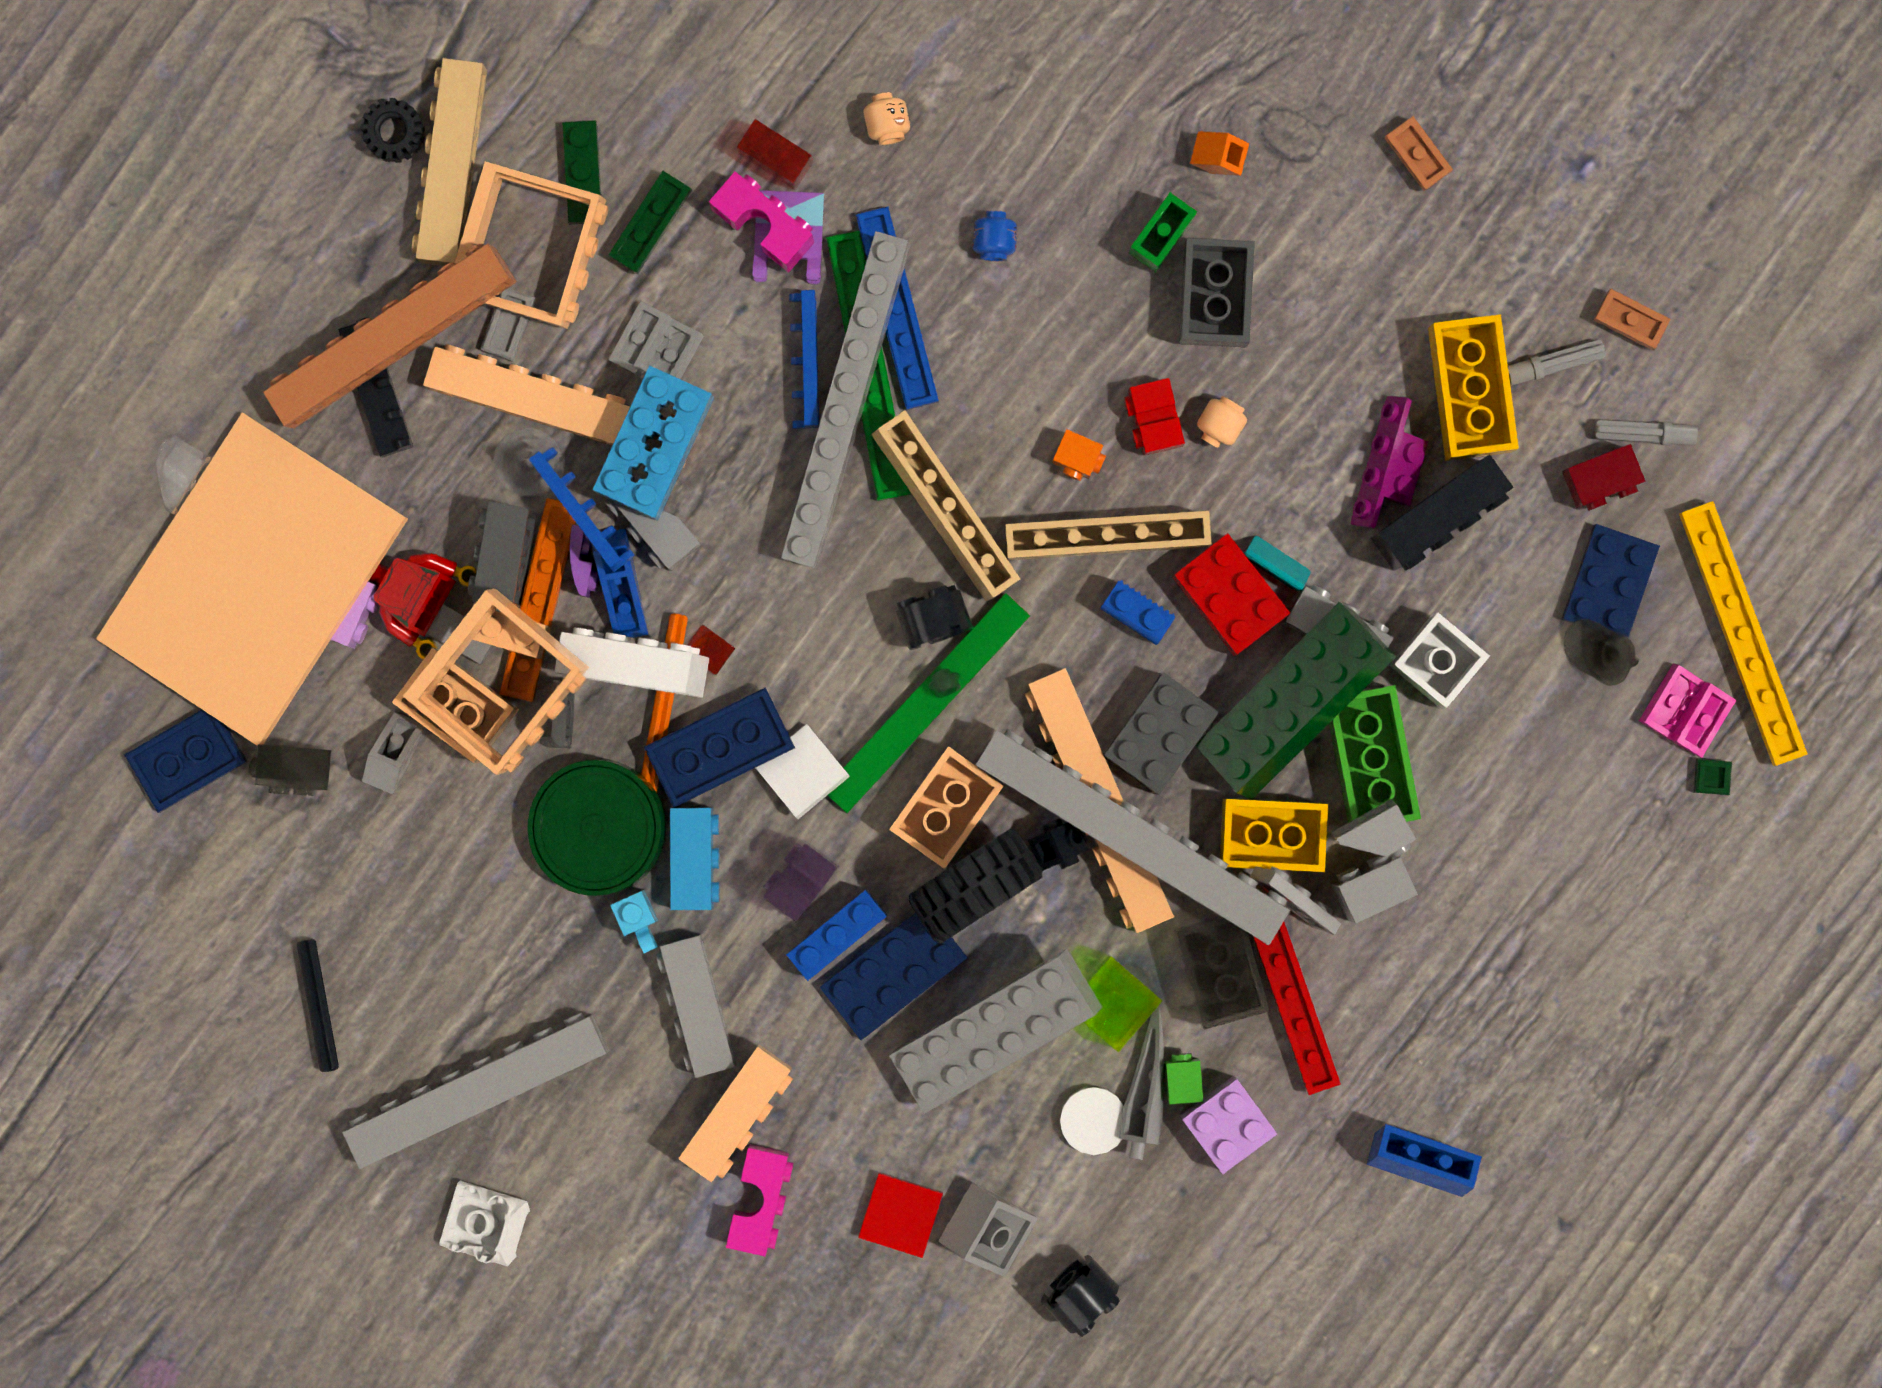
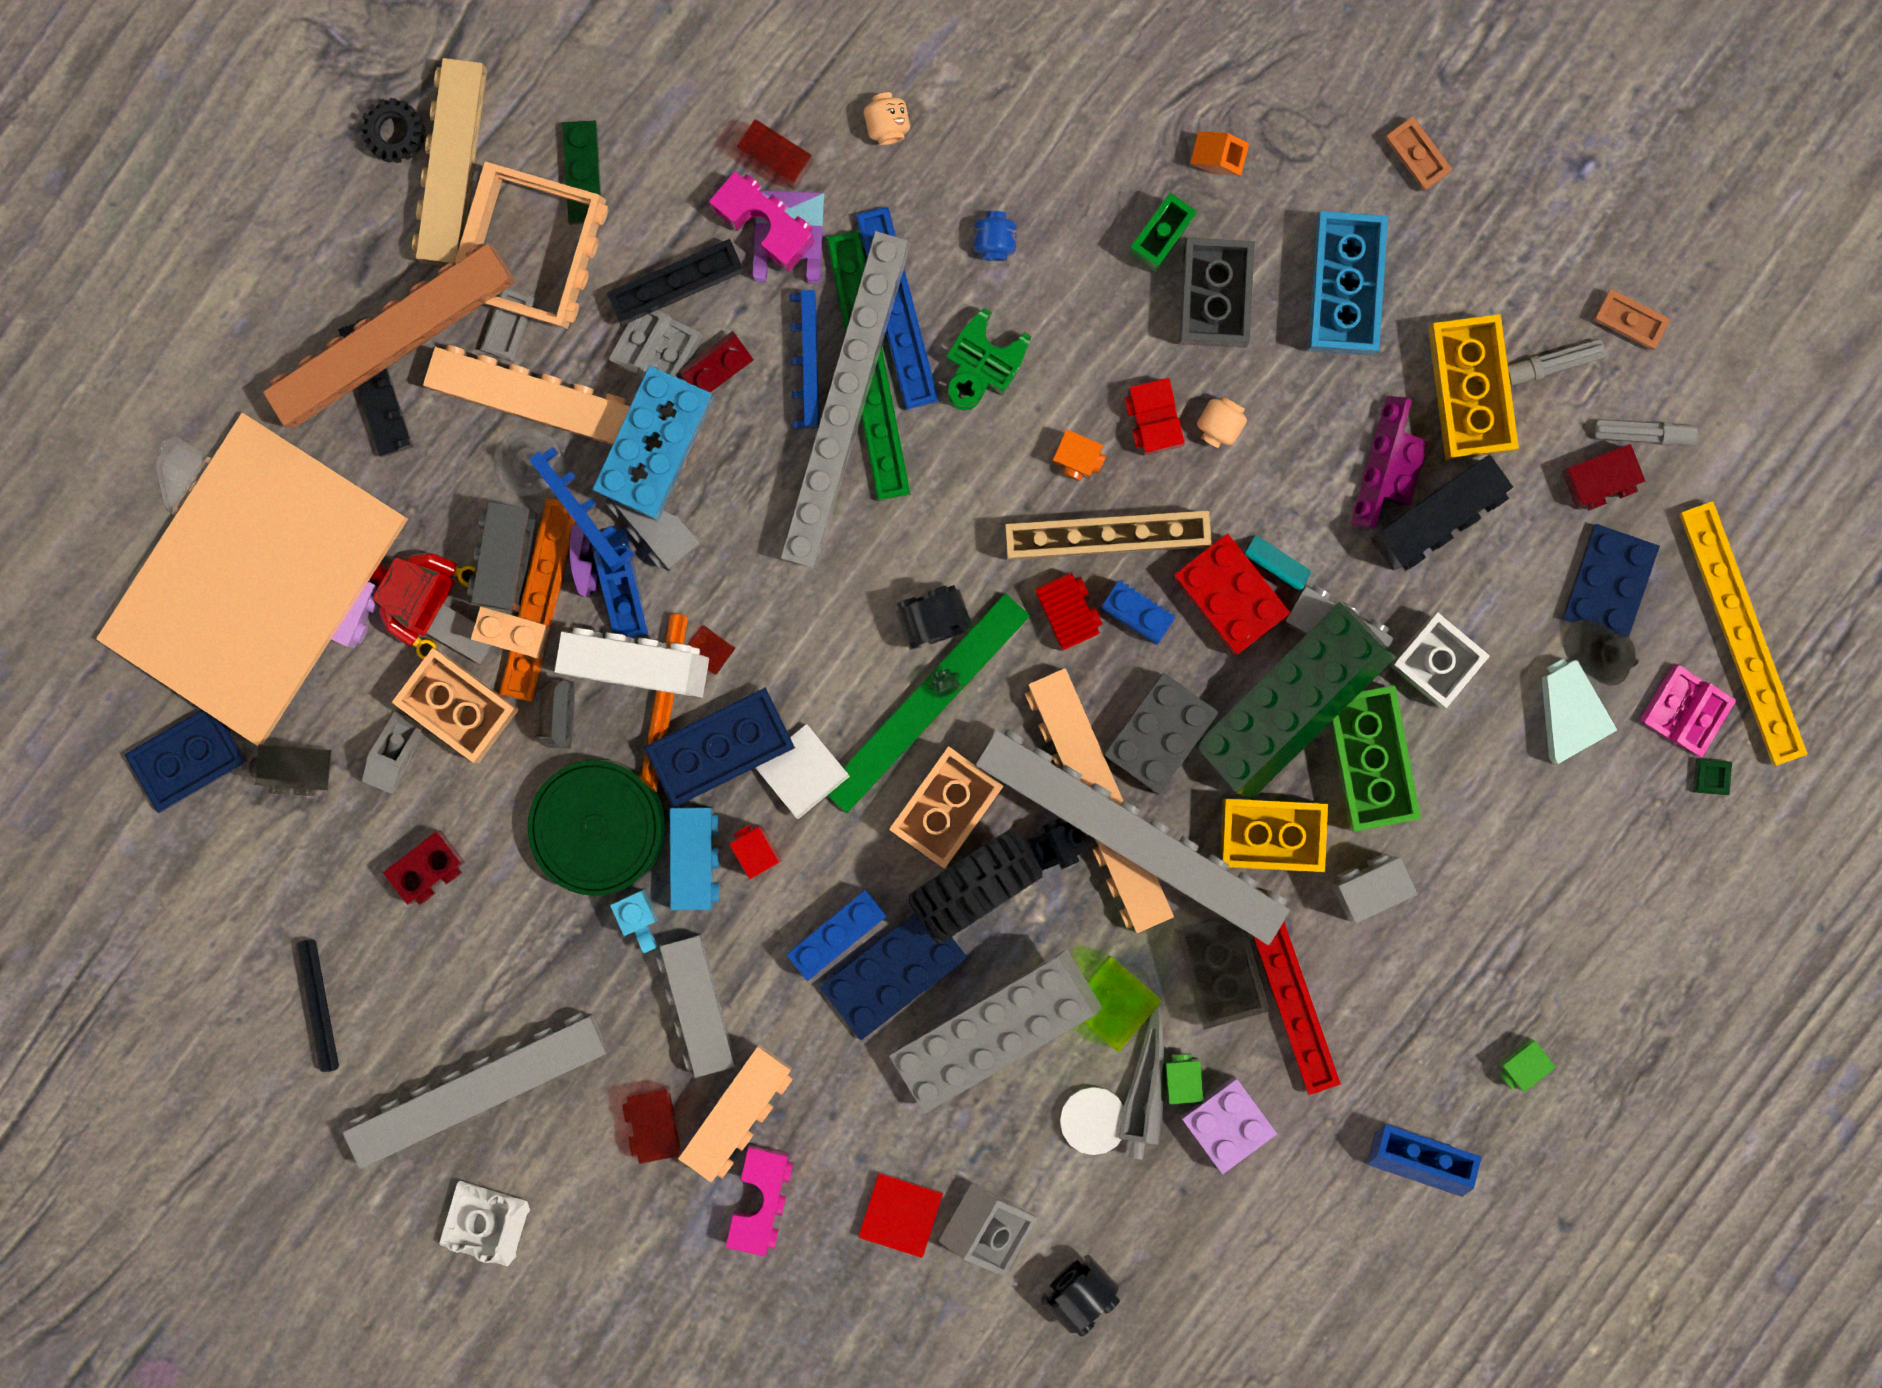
(420, 690): light nougat window -> none
(420, 861): none -> dark red brick
(650, 222): dark green plate -> none
(652, 1125): none -> clear red brick
(675, 282): none -> black hinge
(717, 363): none -> dark red plate
(754, 850): none -> red brick
(800, 881): clear purple brick -> none
(945, 506): tan brick -> none
(982, 363): none -> green piece
(1067, 610): none -> red brick
(1314, 913): light grey plate -> none
(1365, 270): none -> dark azure brick
(1378, 831): light grey slope -> none
(1525, 1066): none -> bright green brick
(1572, 711): none -> light aqua slope

